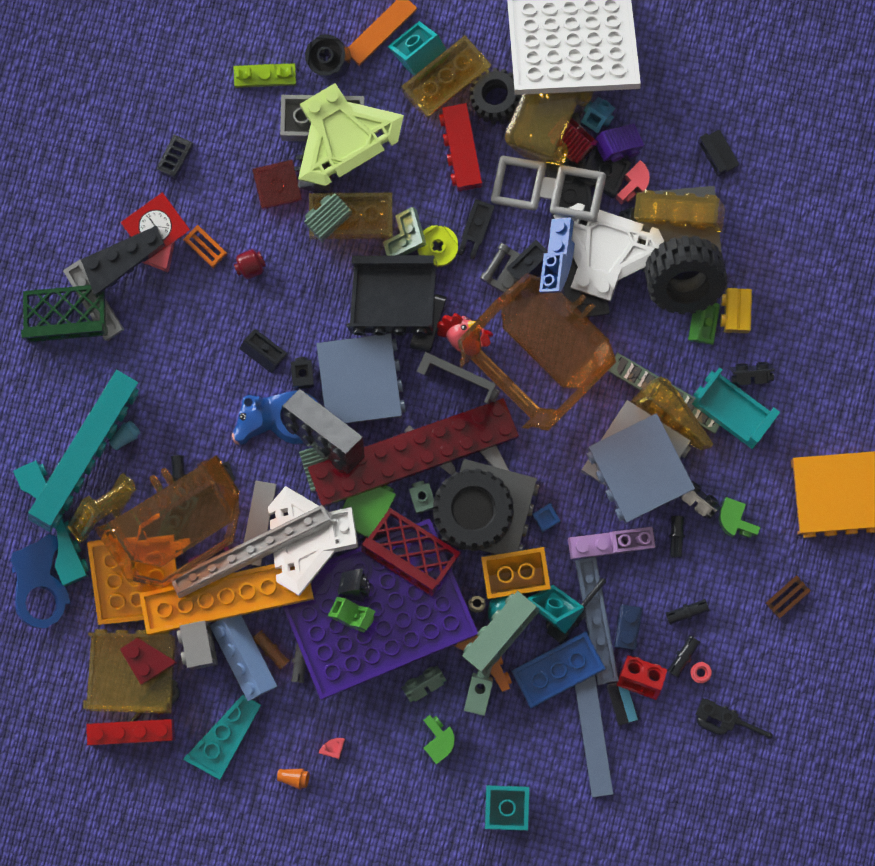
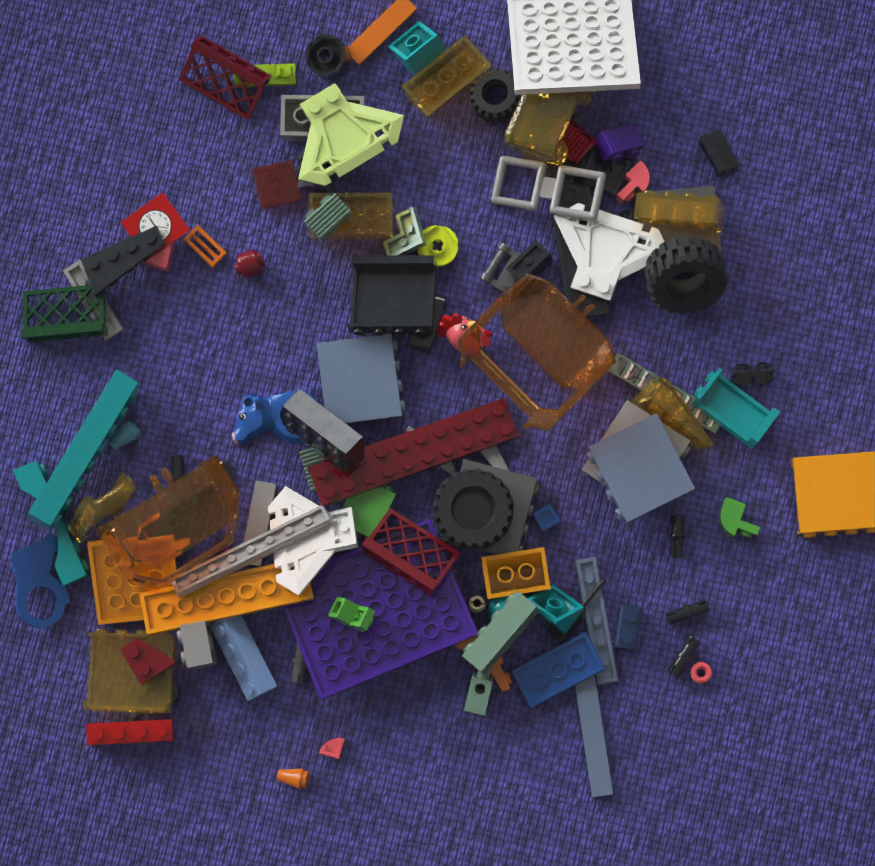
(181, 159): black slope -> none
(220, 744): teal wing -> none
(230, 62): none -> dark red fence
(263, 350): black slope -> none
(270, 649): clear orange pin -> none
(302, 382): black brick -> none
(354, 585): black slope -> none
(415, 687): sand green hinge -> none
(421, 505): sand green brick -> none
(429, 361): dark grey panel -> none
(444, 740): bright green brick -> none
(461, 147): red brick -> none
(476, 226): black hinge -> none
(507, 807): teal brick -> none
(559, 256): slope -> none
(598, 114): dark azure brick -> none
(611, 543): lavender slope -> none
(621, 704): black slope -> none
(641, 681): red brick -> none
(704, 325): bright green slope -> none
(705, 504): black hinge -> none
(726, 717): black piece -> none
(736, 311): yellow brick -> none
(800, 585): reddish brown tile -> none

